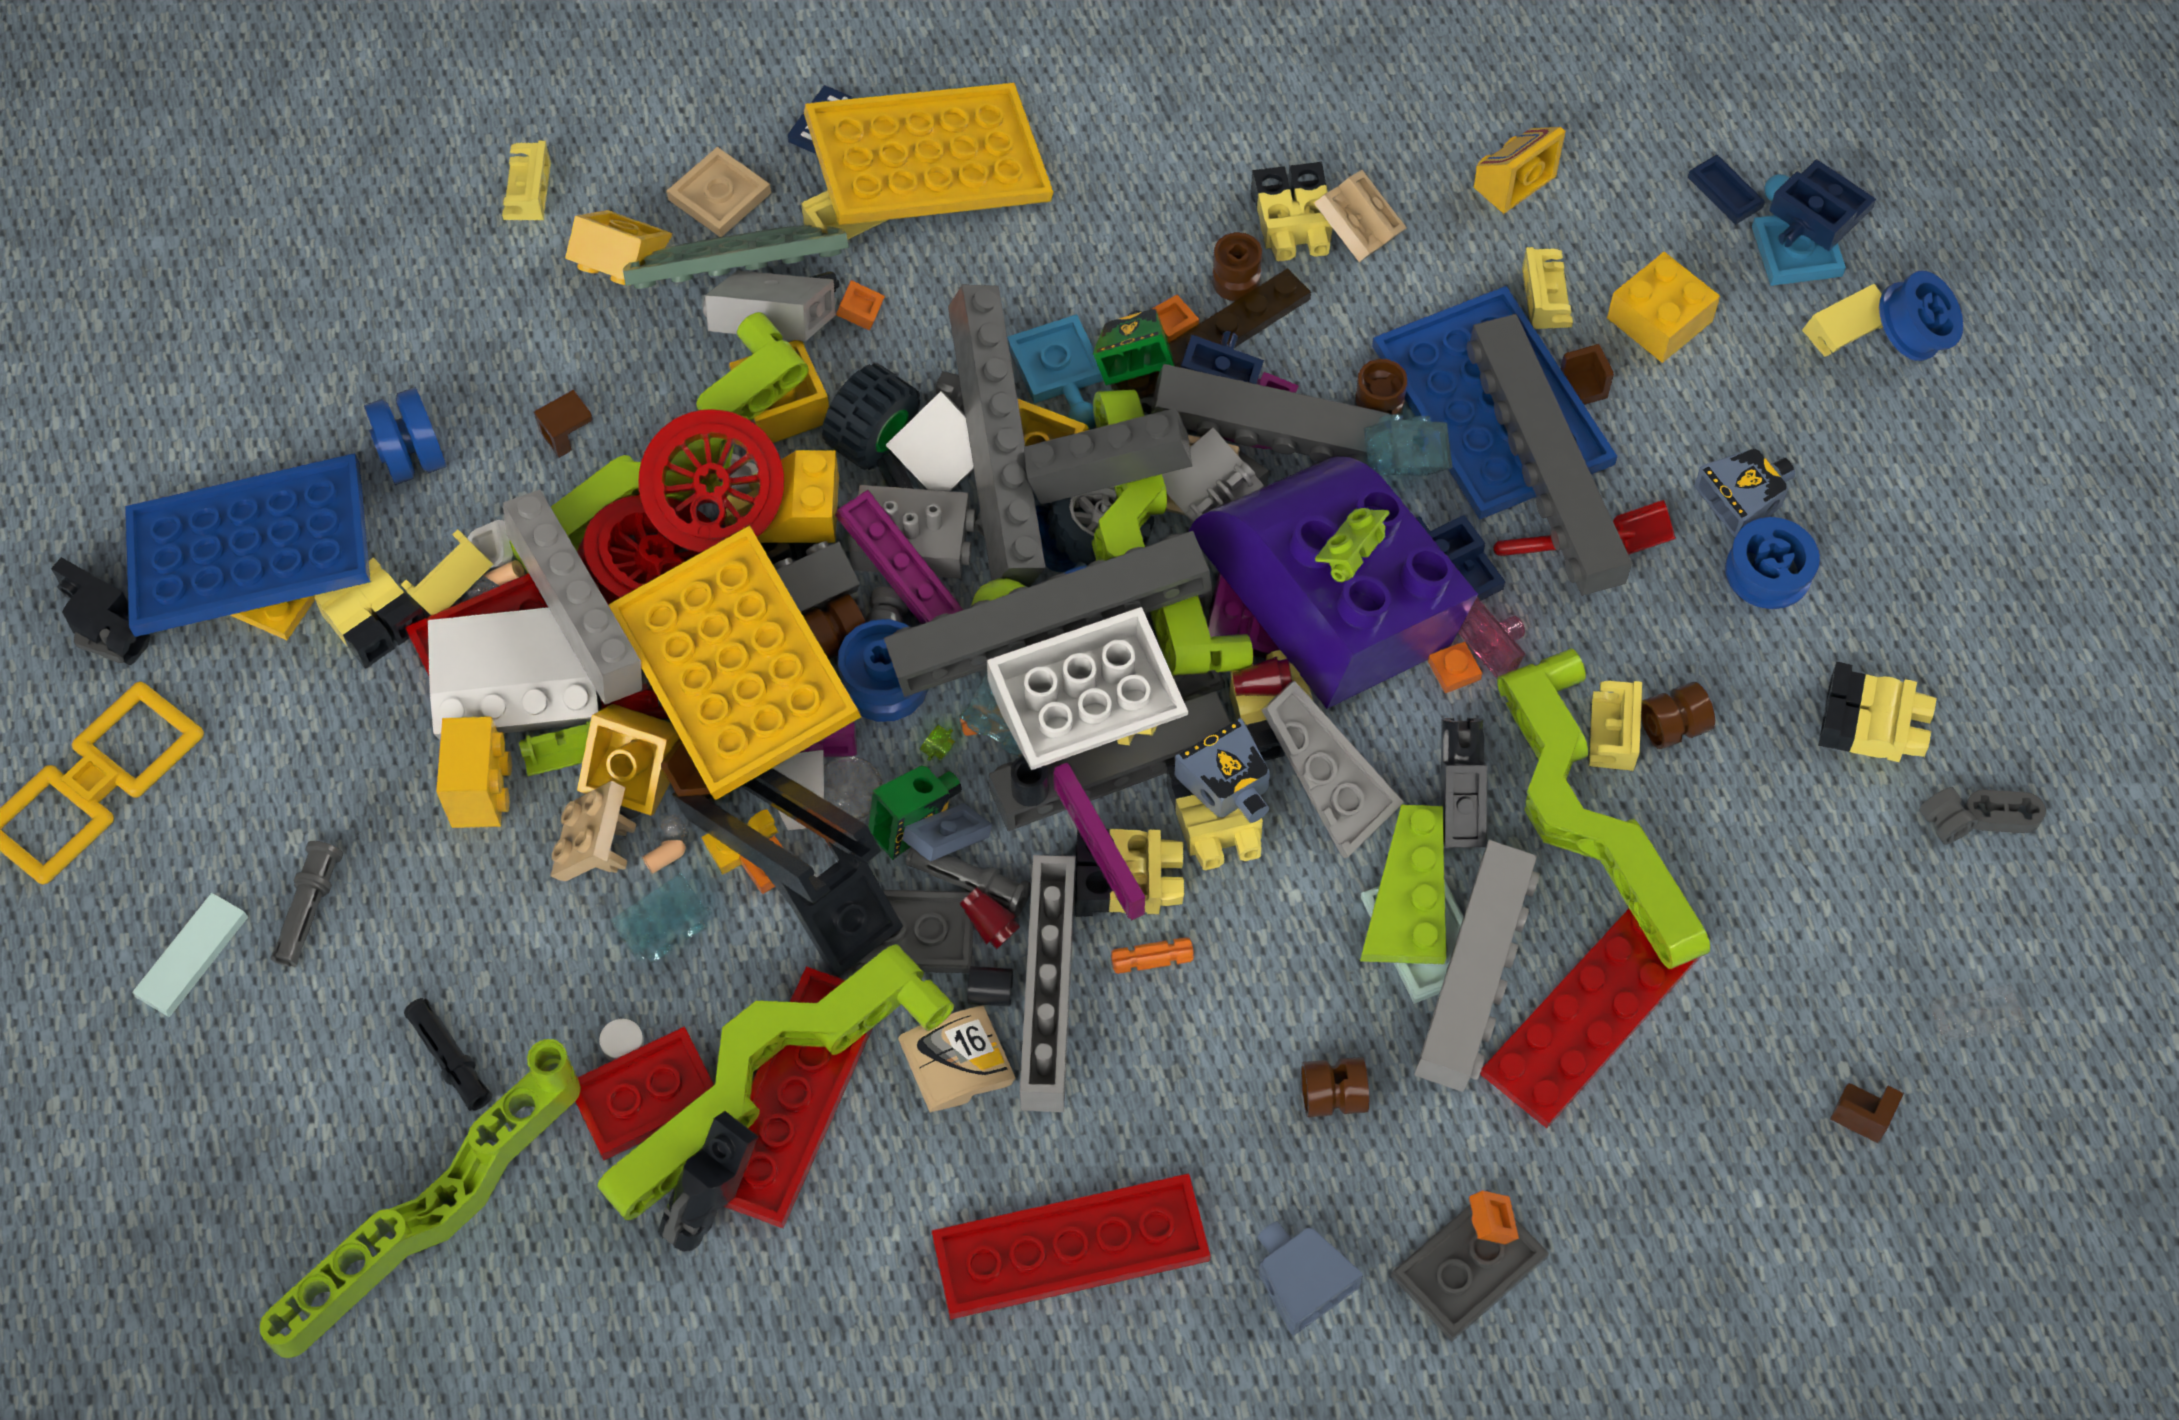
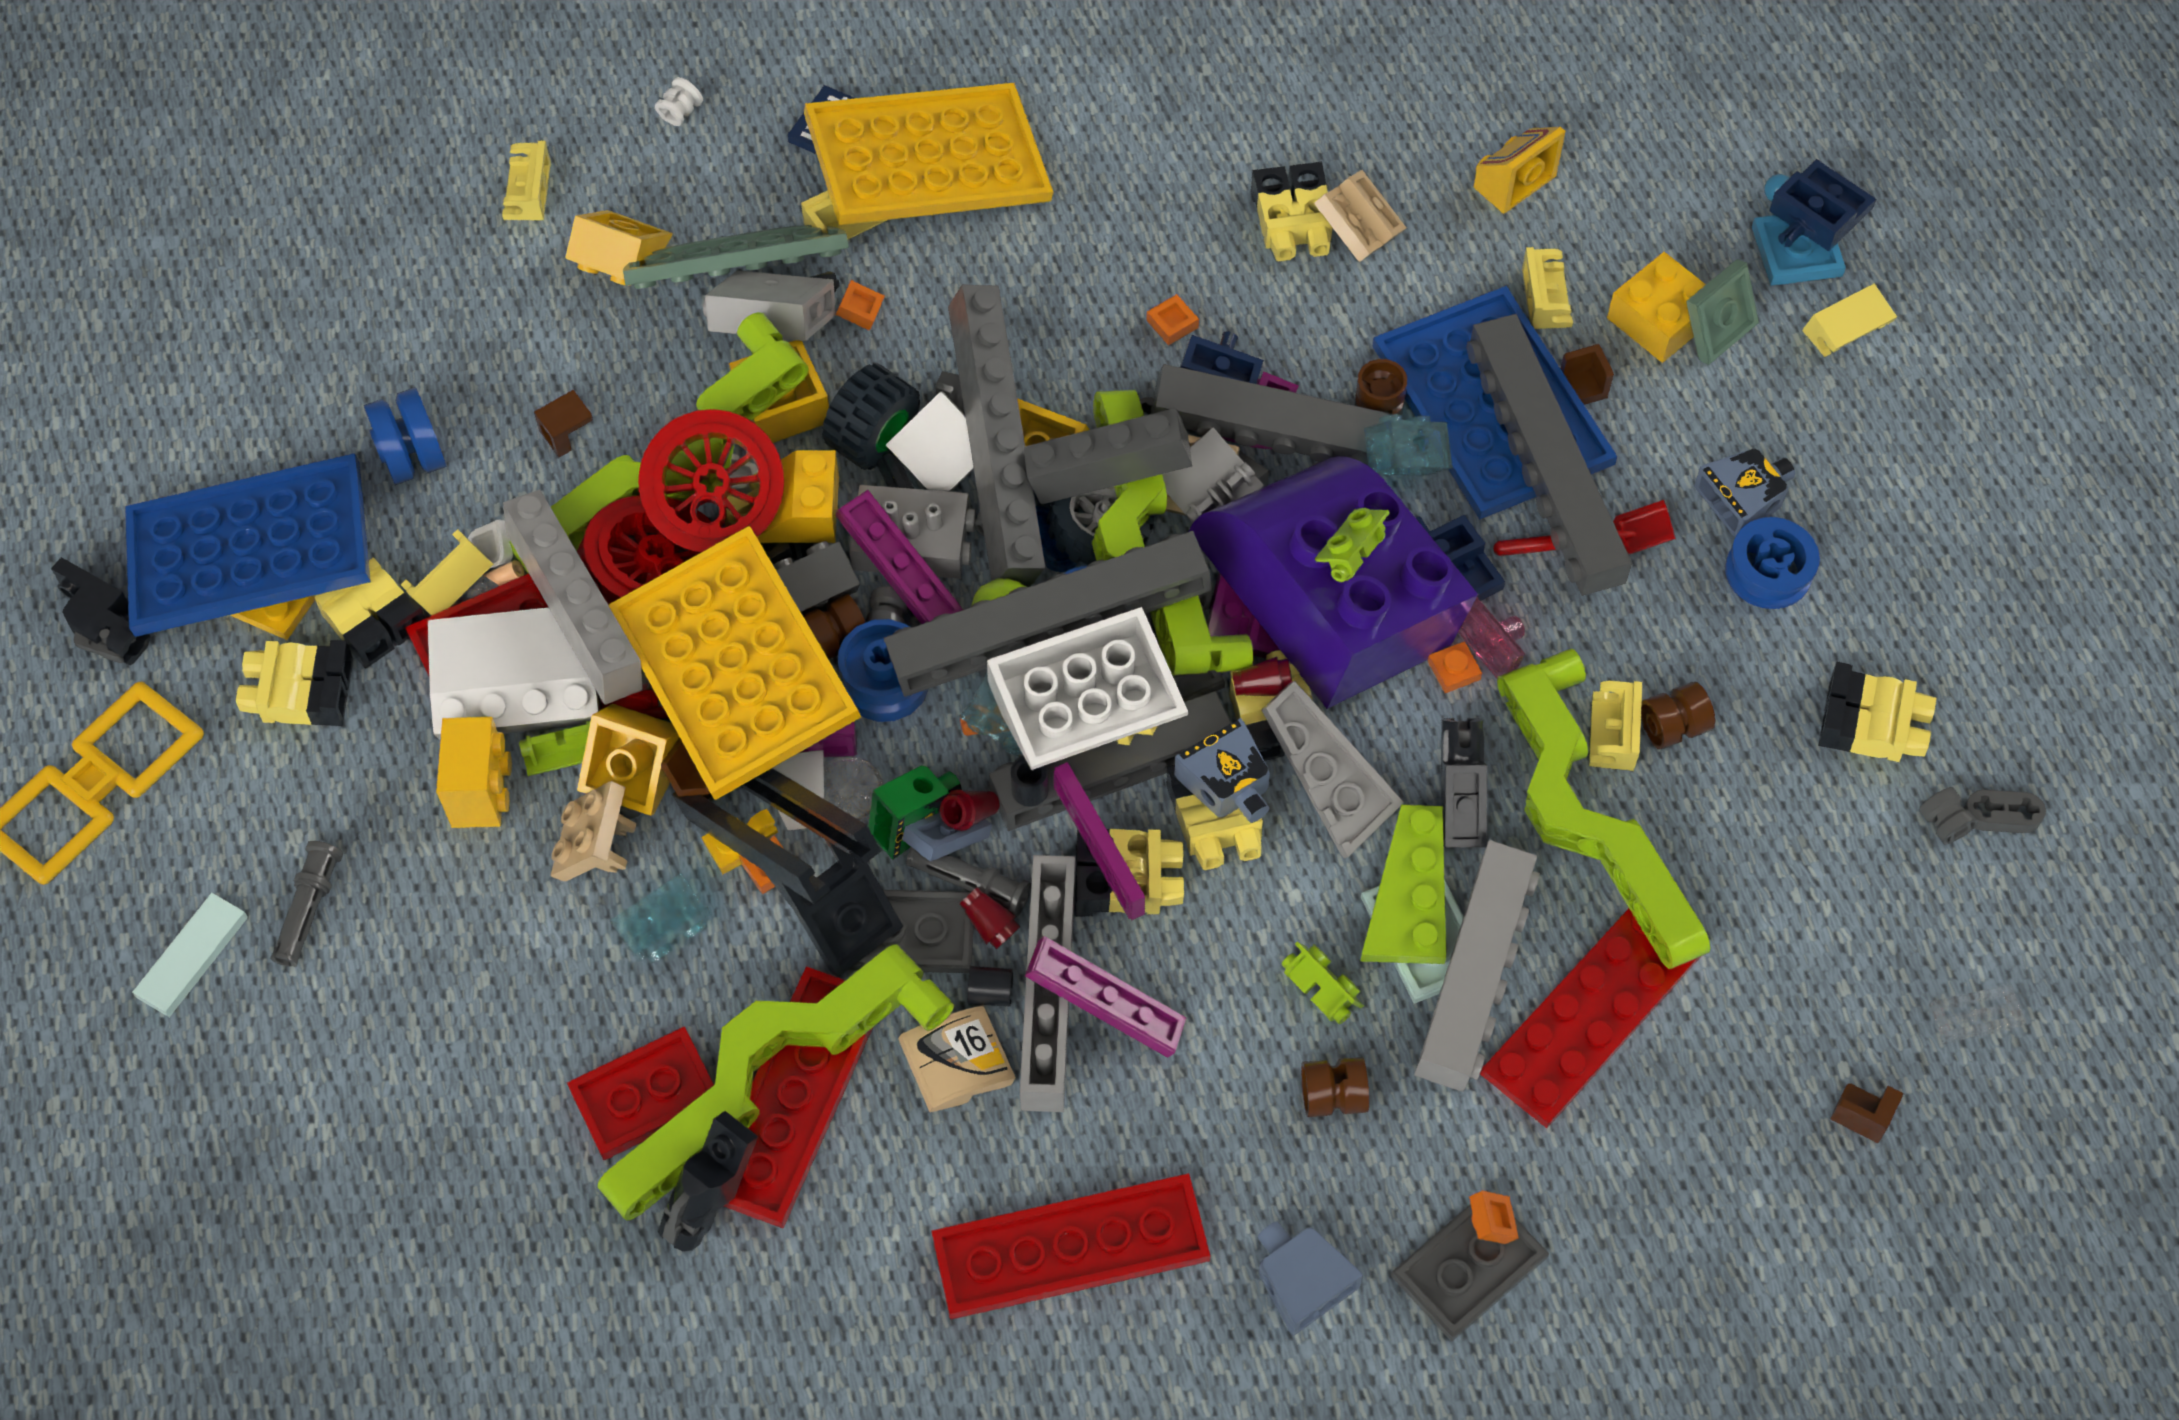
(297, 683): none -> light yellow hips
(426, 1221): lime beam -> none
(455, 1066): black pin -> none
(620, 1038): white tile -> none
(672, 844): arm -> none
(678, 101): none -> white bush
(719, 192): tan plate -> none
(938, 743): clear neon green plate -> none
(967, 808): none -> dark red cone
(1057, 362): dark azure plate -> none
(1105, 996): none -> magenta tile
(1132, 347): green torso -> none
(1152, 955): orange axle -> none
(1236, 265): reddish brown wheel -> none
(1243, 317): dark brown plate -> none
(1335, 993): none -> lime hinge
(1722, 311): none -> sand green tile
(1726, 189): dark blue tile -> none
(1921, 316): blue wheel -> none

